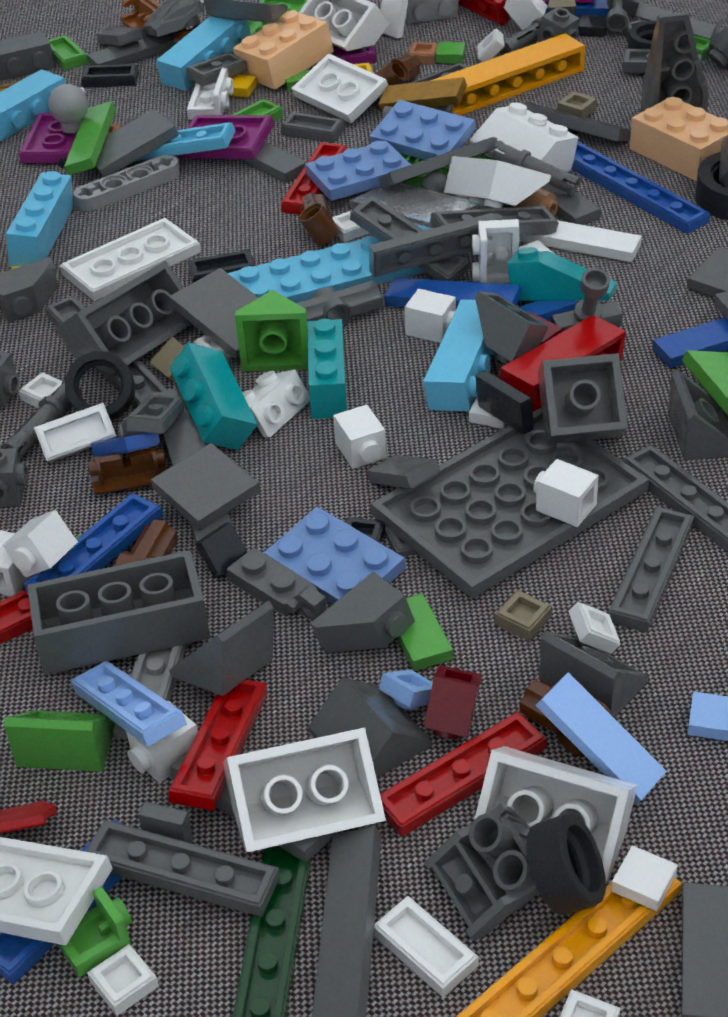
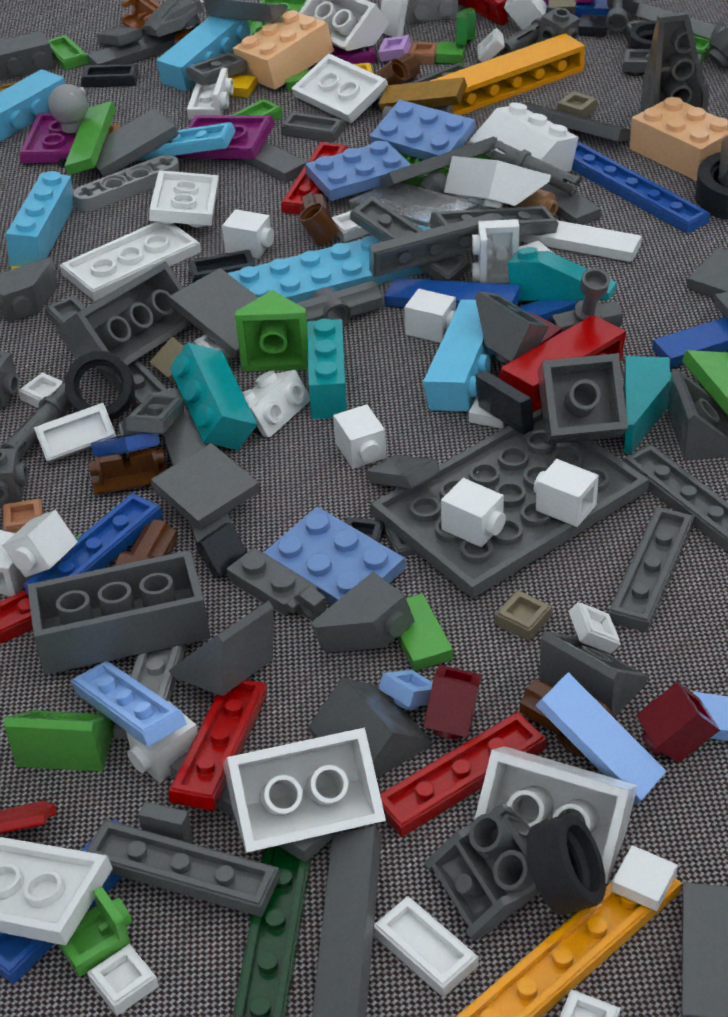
(19, 513): none -> nougat tile
(184, 198): none -> white plate
(247, 232): none -> white brick
(394, 47): none -> lavender plate
(465, 26): none -> green slope
(472, 512): none -> white brick
(645, 395): none -> teal slope
(676, 723): none -> dark red brick

